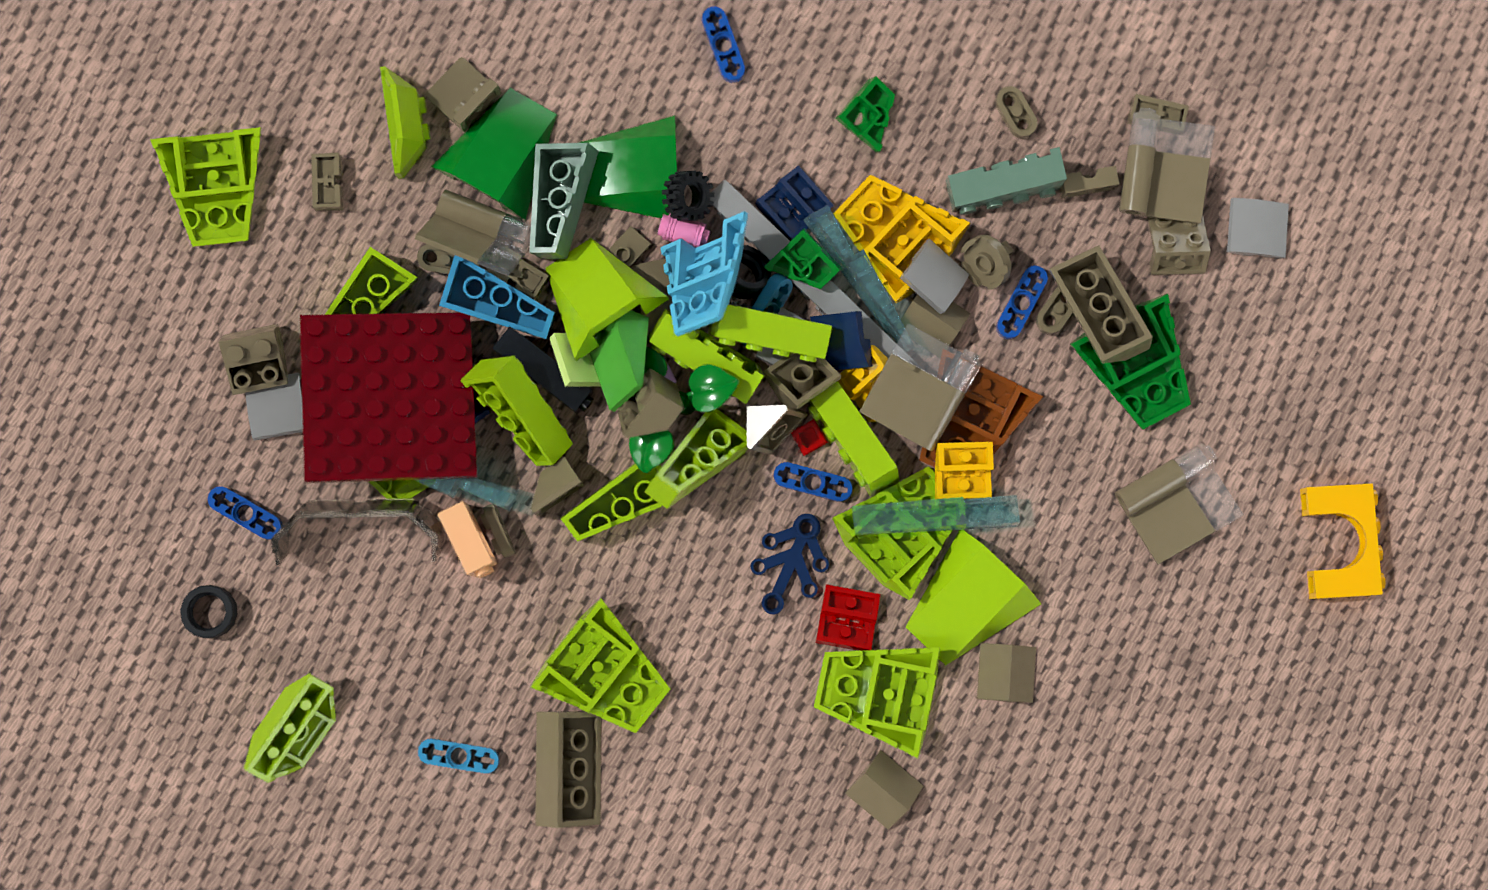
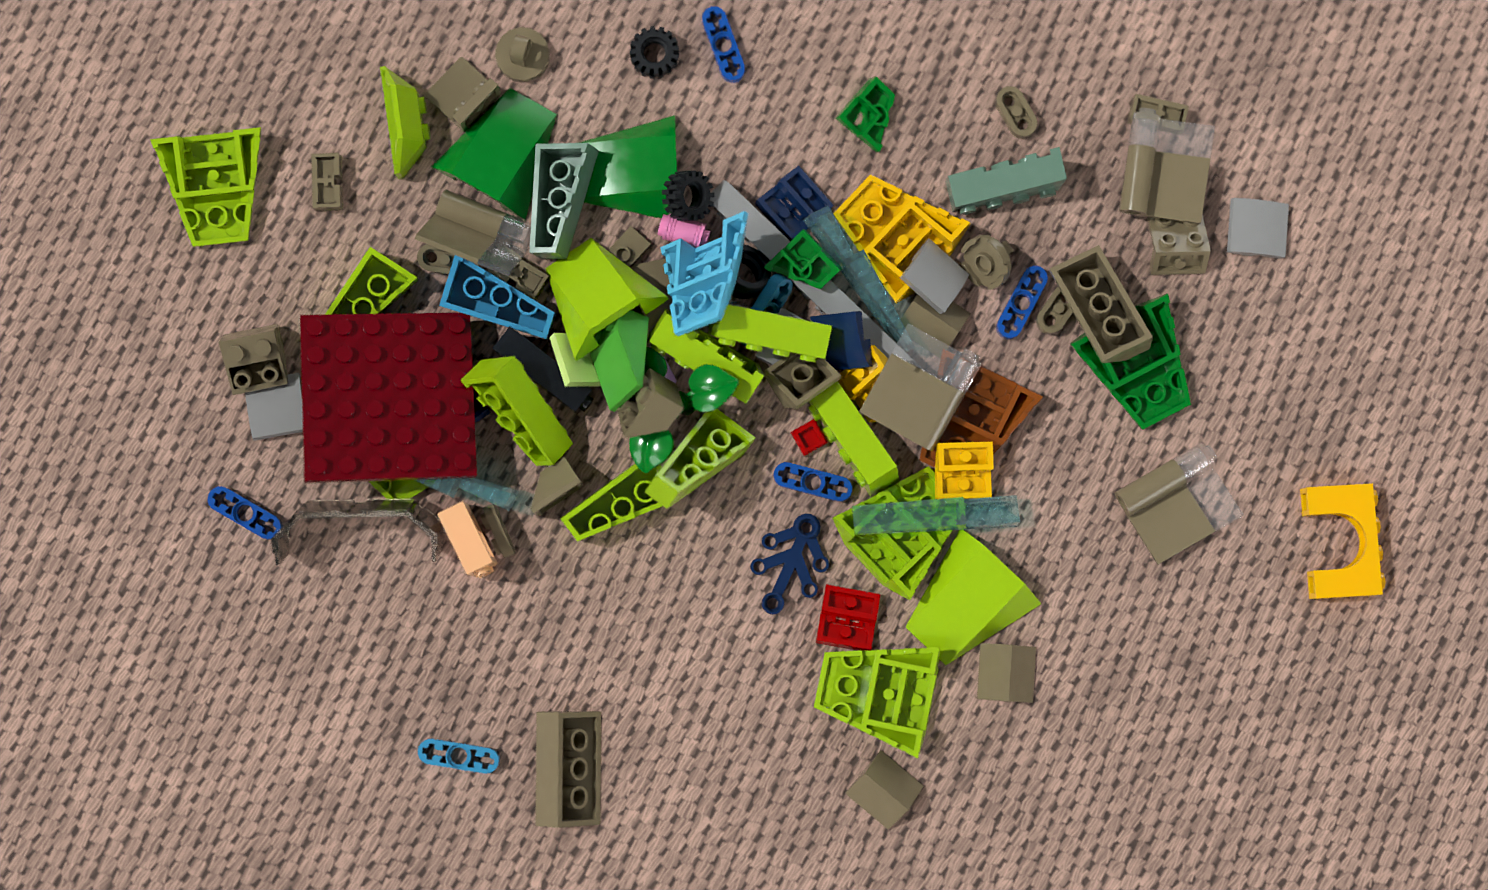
(187, 611): black tyre -> none
(292, 729): lime wedge -> none
(522, 54): none -> dark tan tile
(603, 671): lime wedge -> none
(654, 36): none -> black tyre
(771, 426): dark tan slope -> none
(1079, 184): dark tan piece -> none

